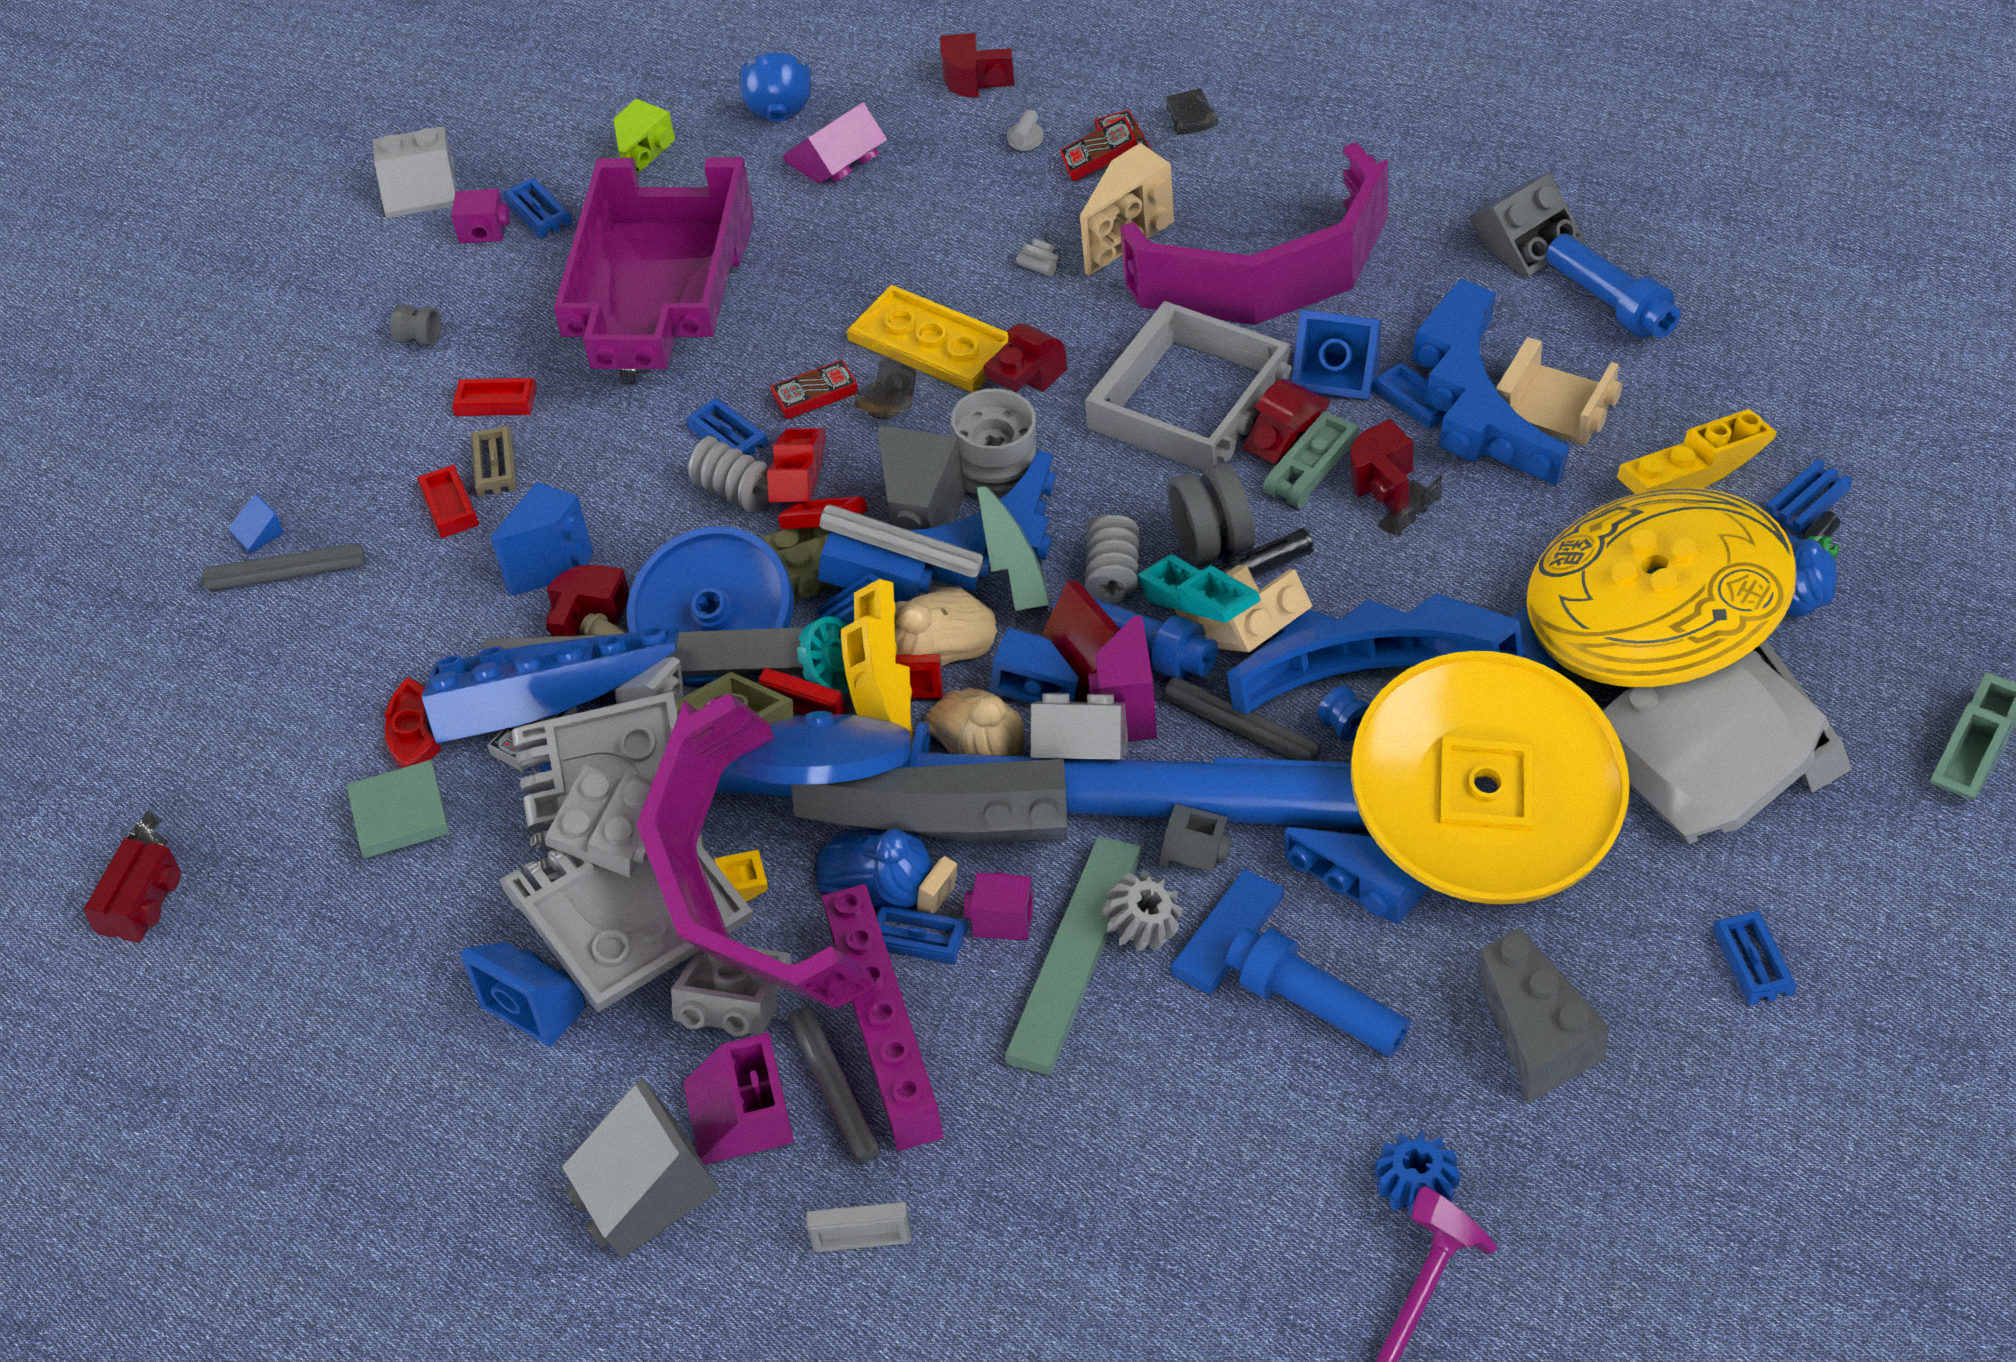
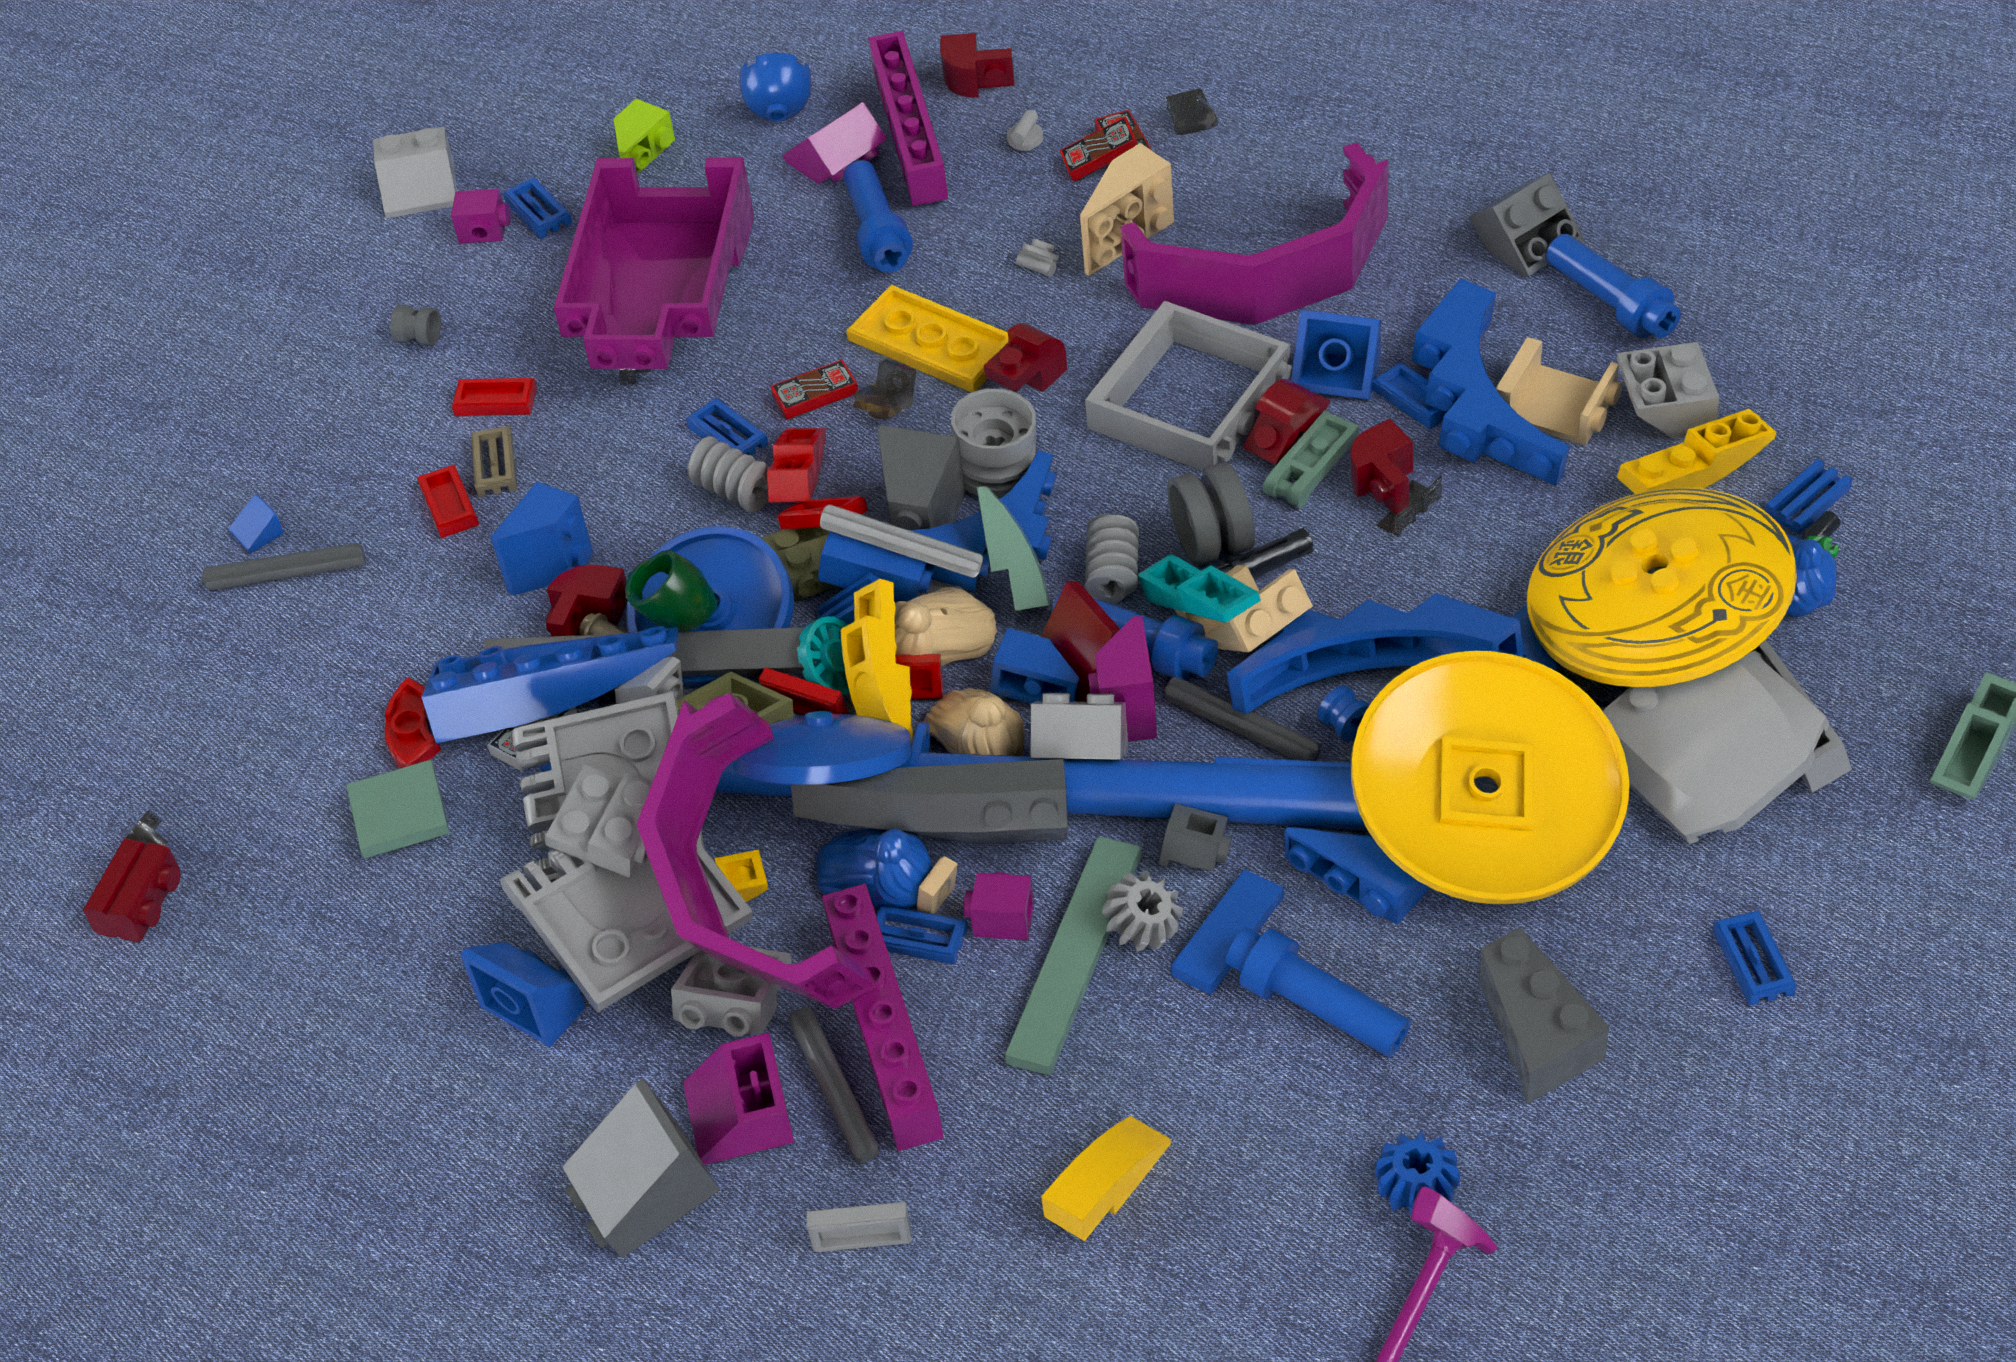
(683, 598): none -> dark green piece
(882, 234): none -> blue piece
(908, 119): none -> magenta brick
(1103, 1176): none -> yellow slope
(1670, 387): none -> light grey slope

